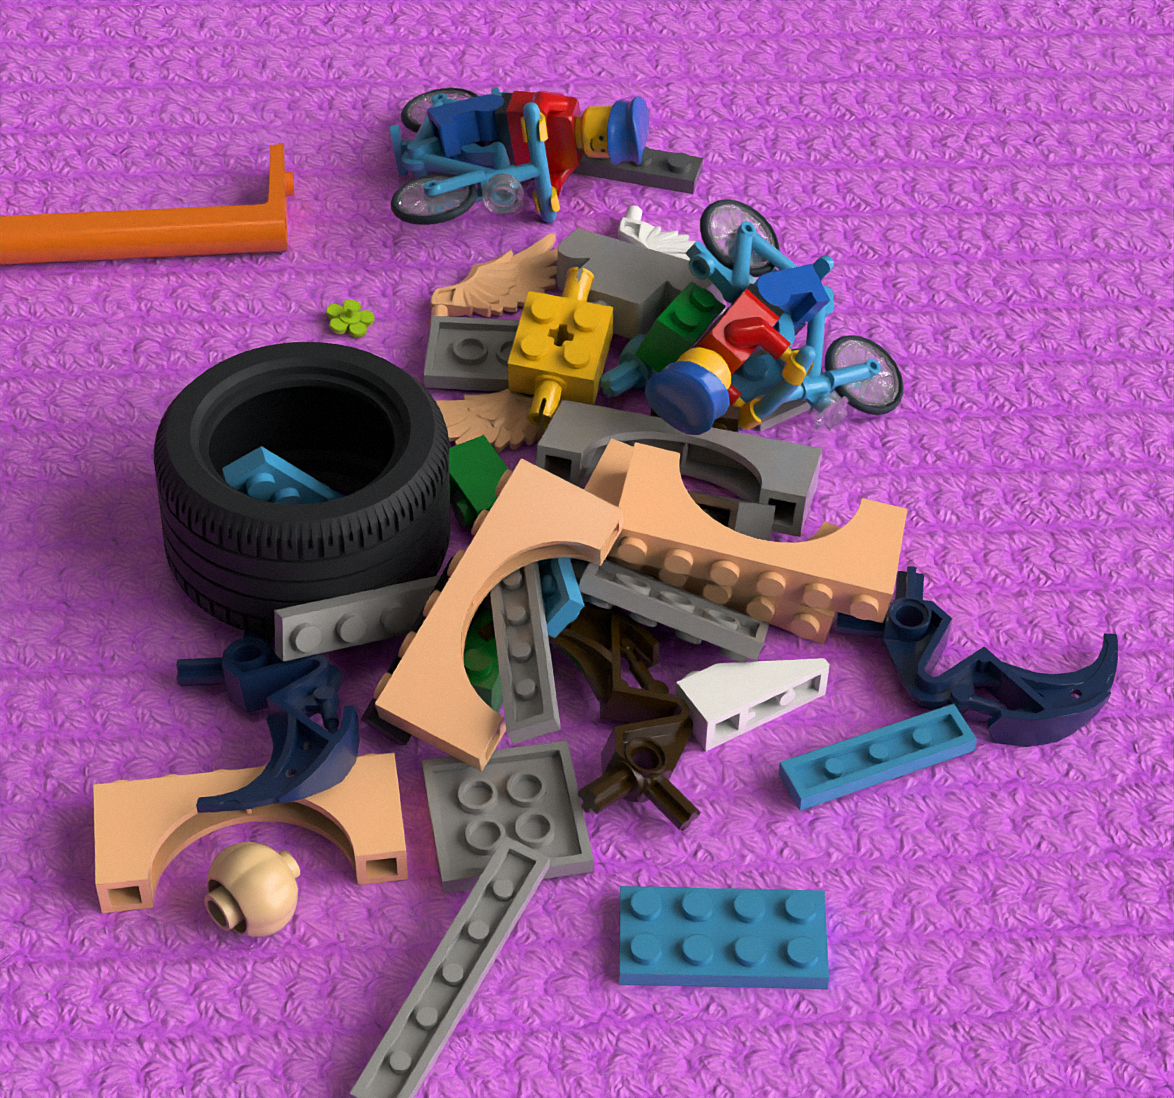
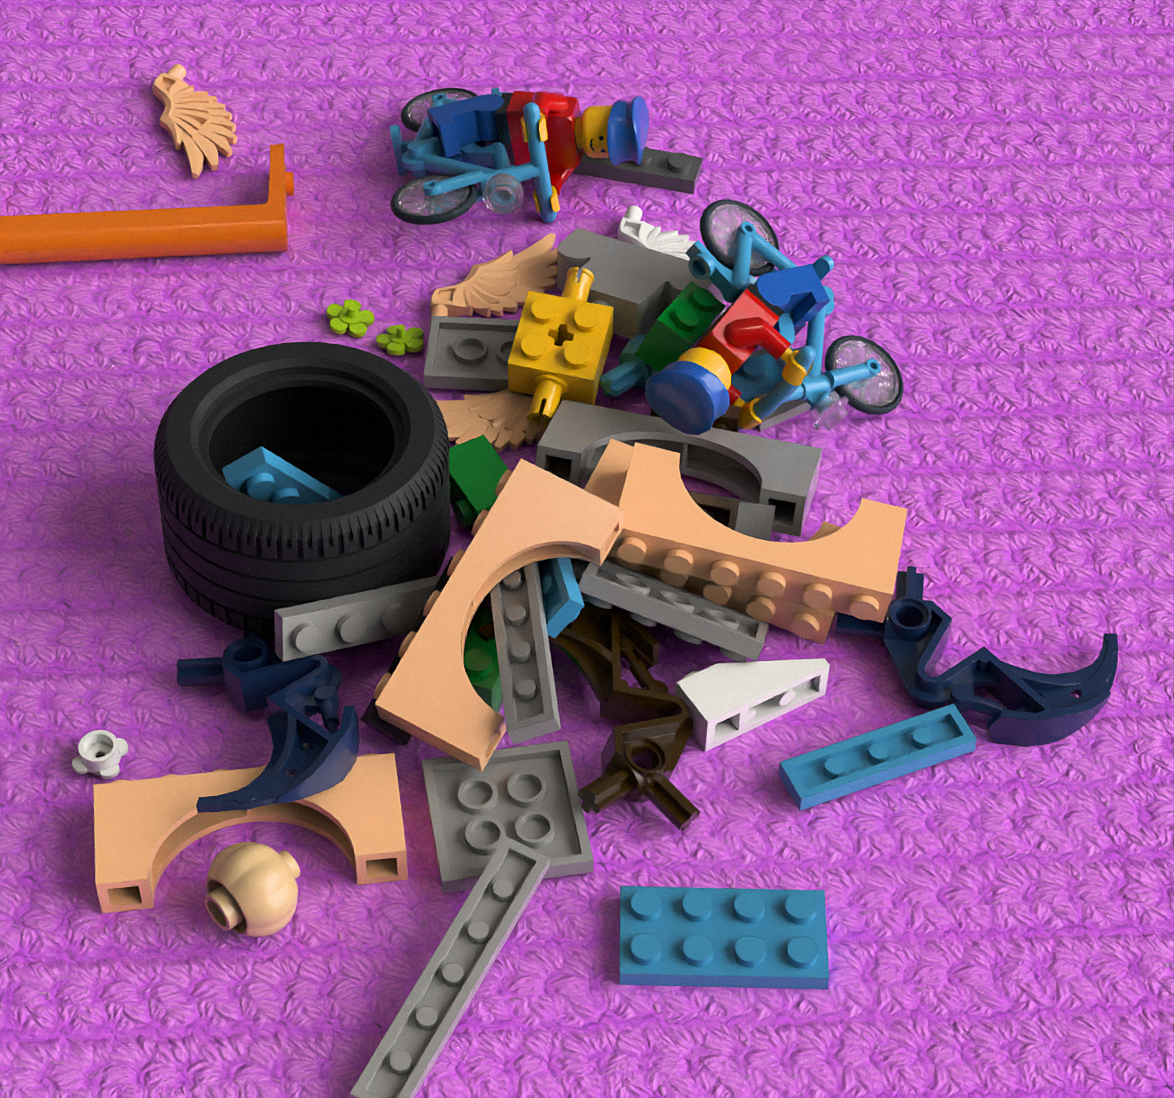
(100, 744): none -> white plate
(194, 120): none -> light nougat animal
(399, 340): none -> lime plant

